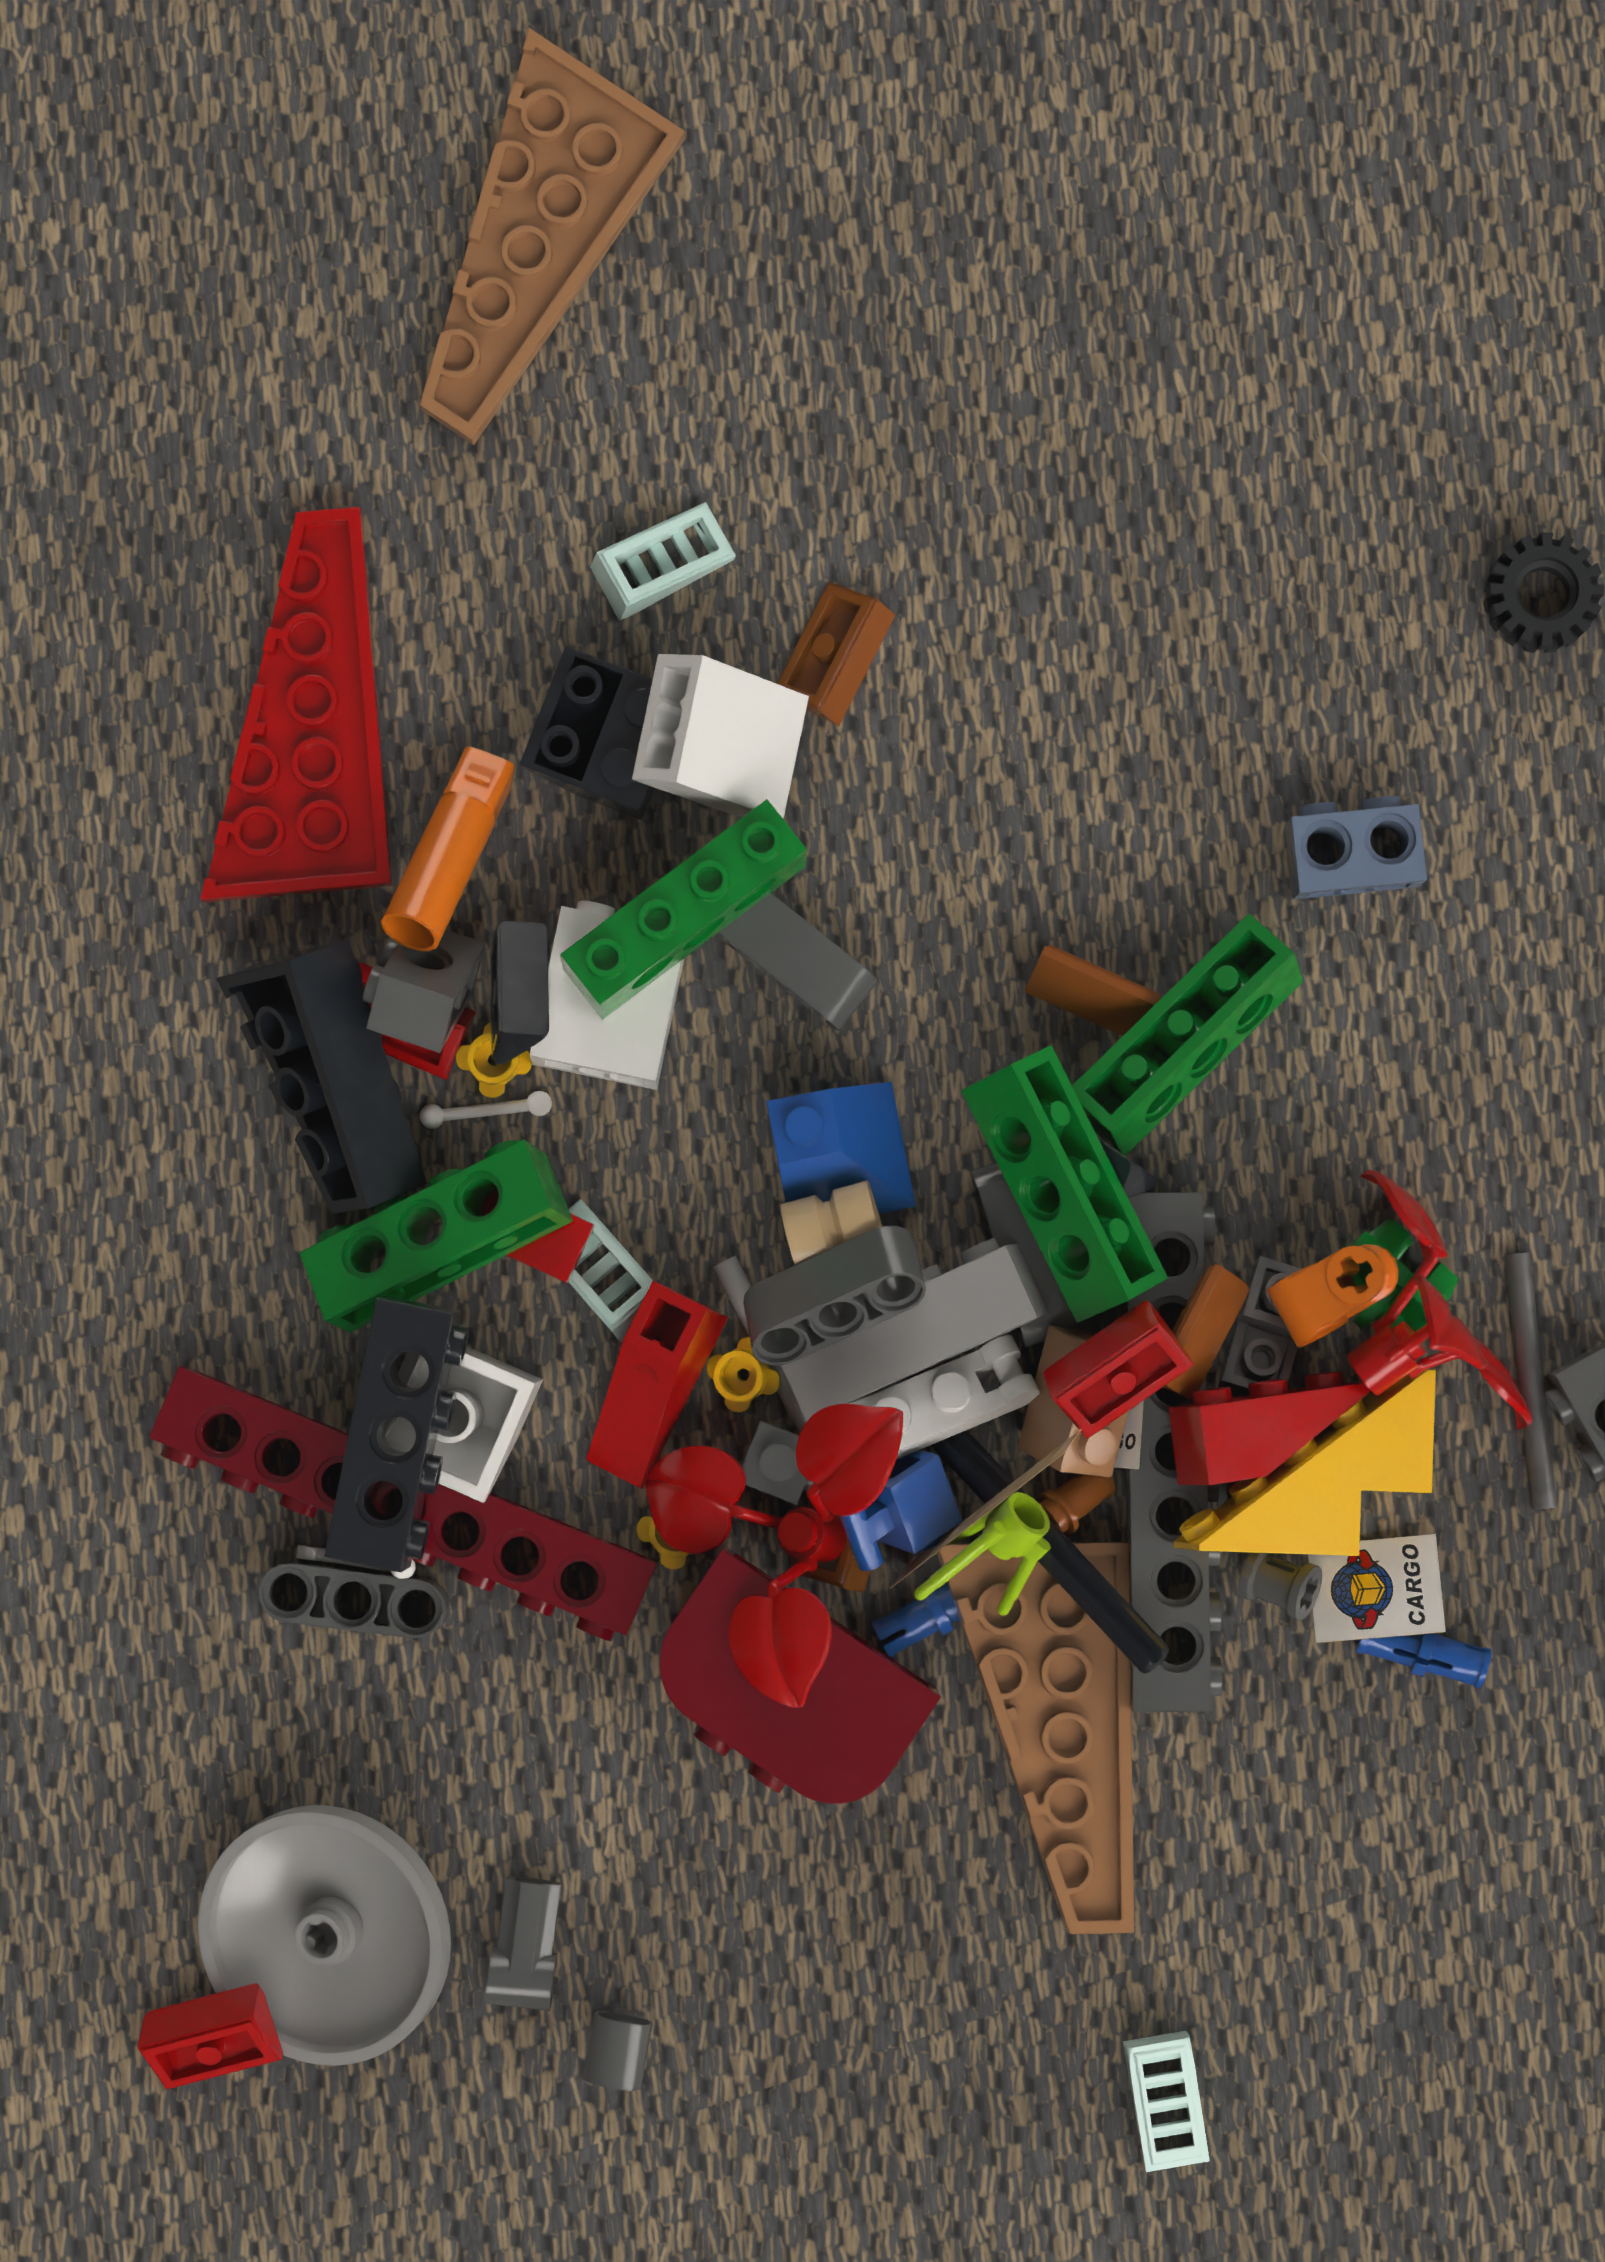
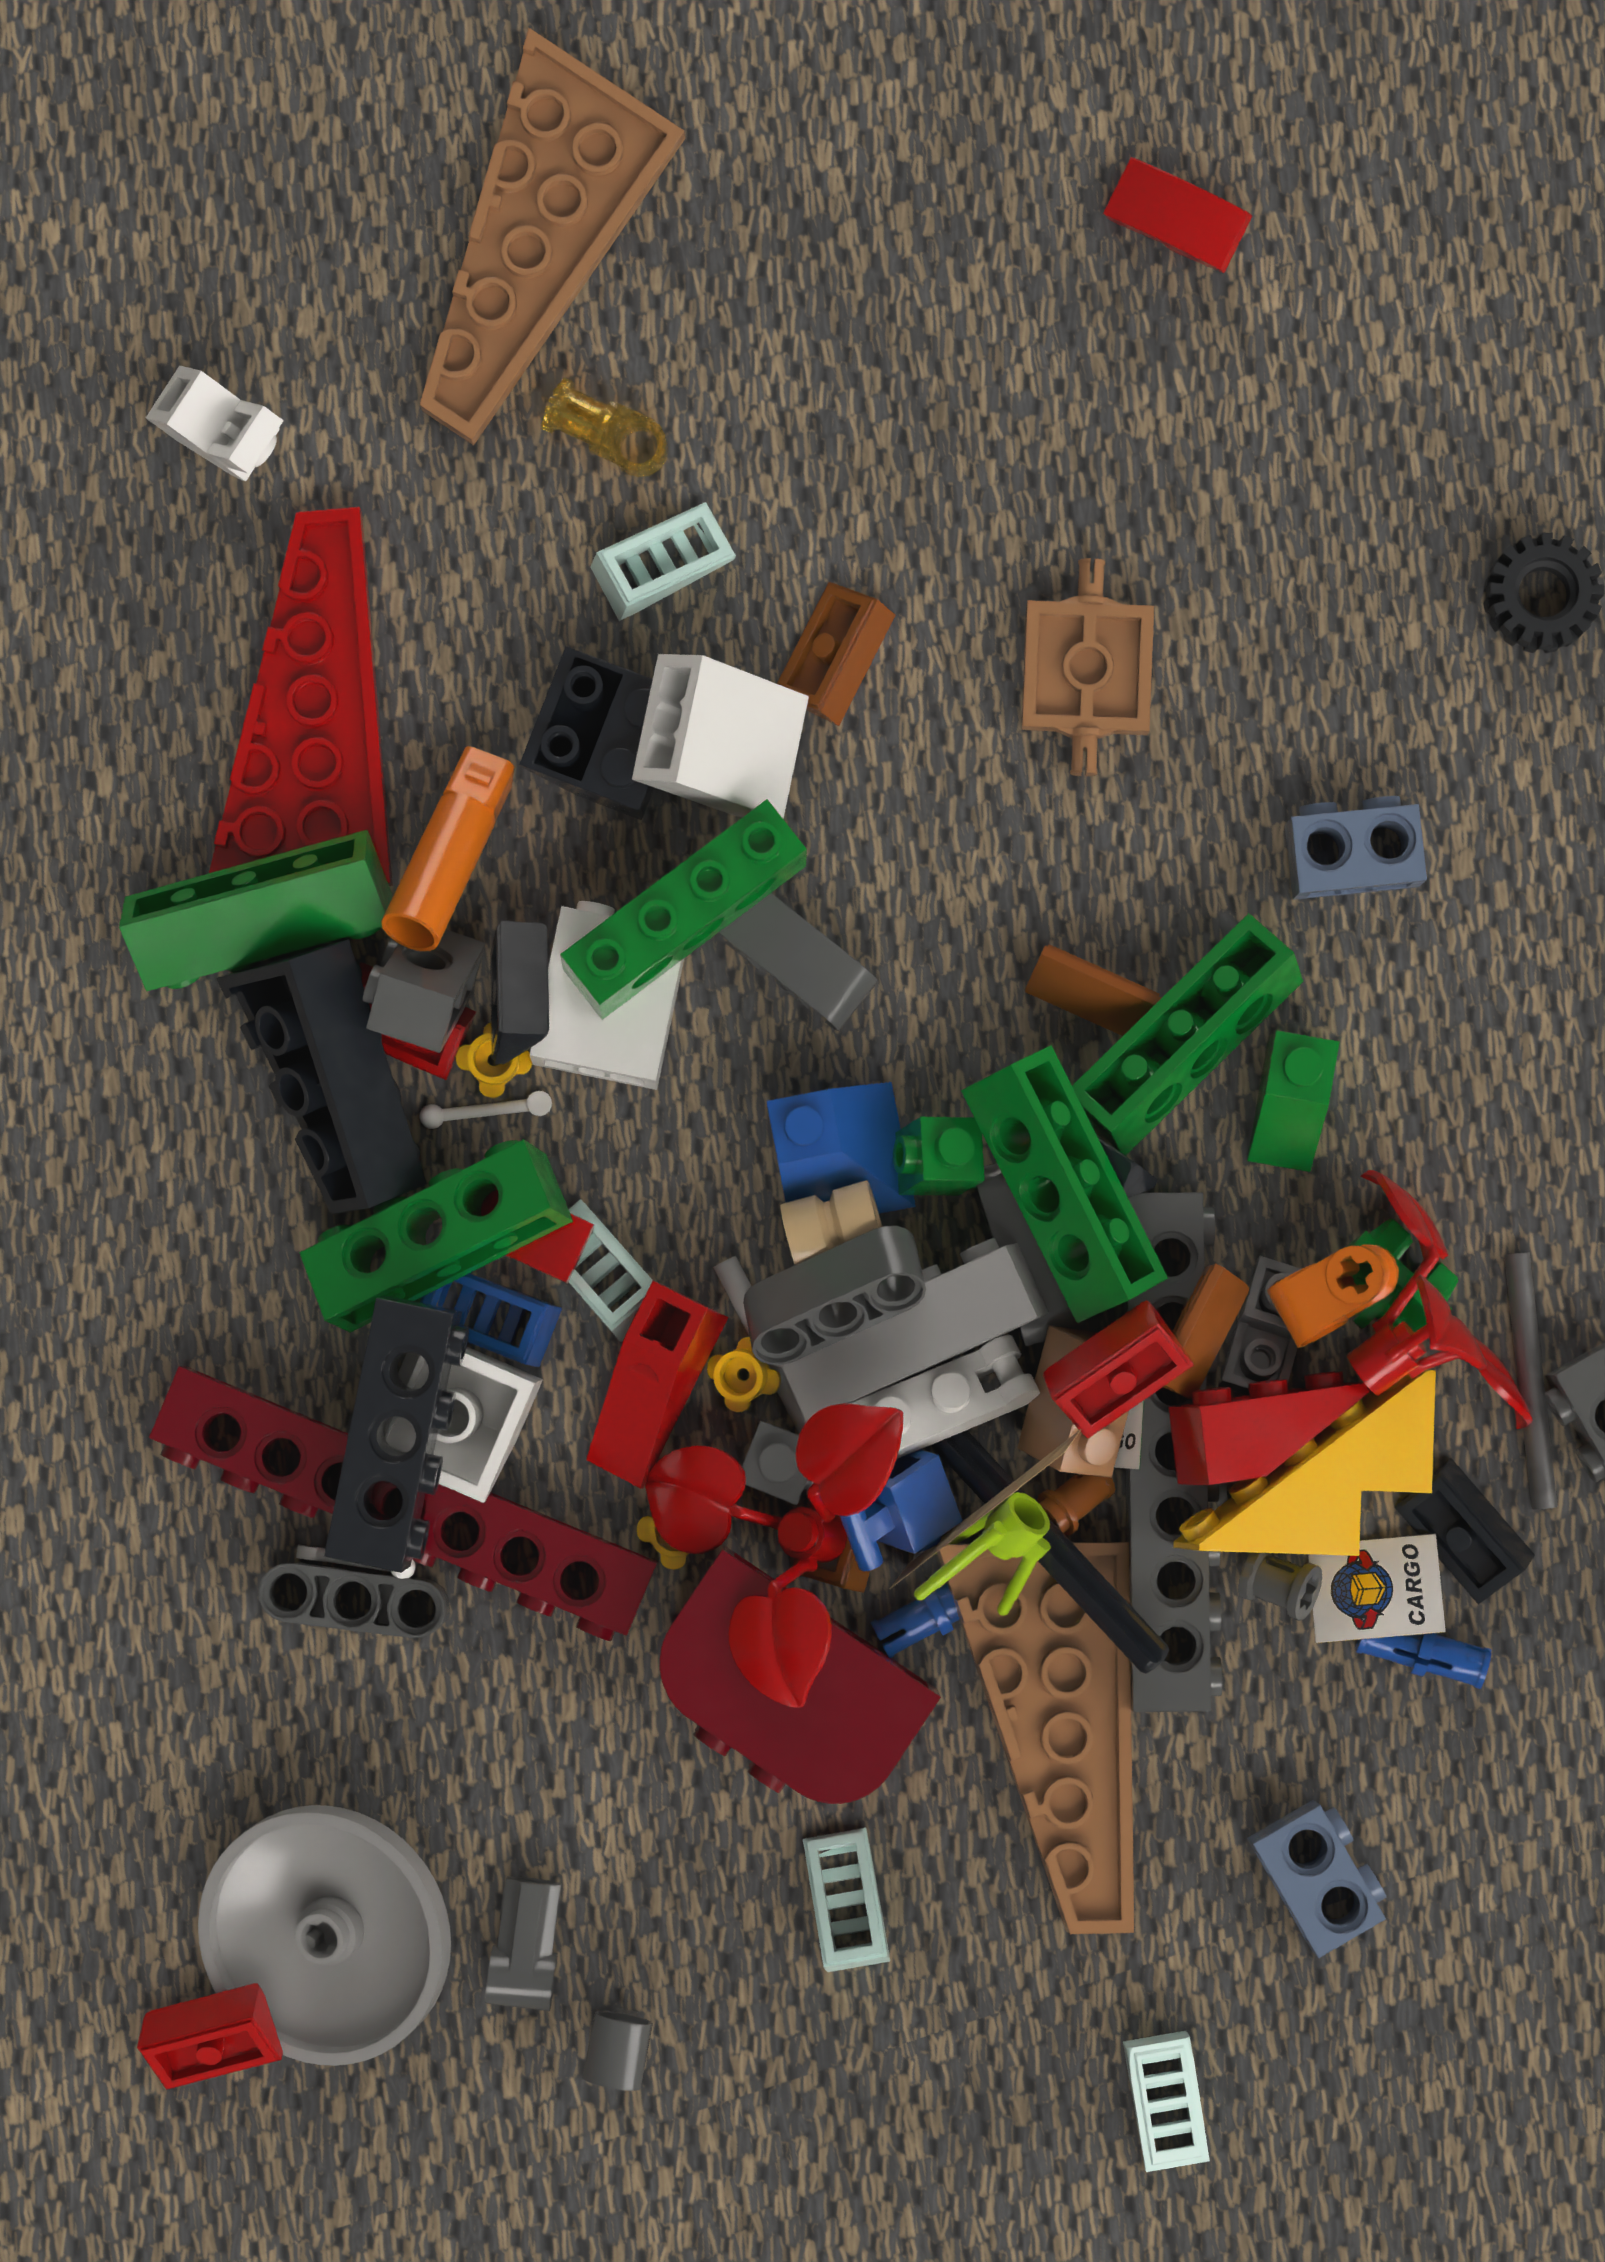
(215, 422): none -> white brick
(256, 911): none -> green brick
(538, 1329): none -> blue slope
(603, 427): none -> clear yellow connector
(856, 1955): none -> light aqua slope
(939, 1156): none -> green brick
(1087, 667): none -> medium nougat plate
(1177, 214): none -> red slope
(1292, 1100): none -> green slope
(1305, 1884): none -> sand blue brick
(1469, 1532): none -> black slope

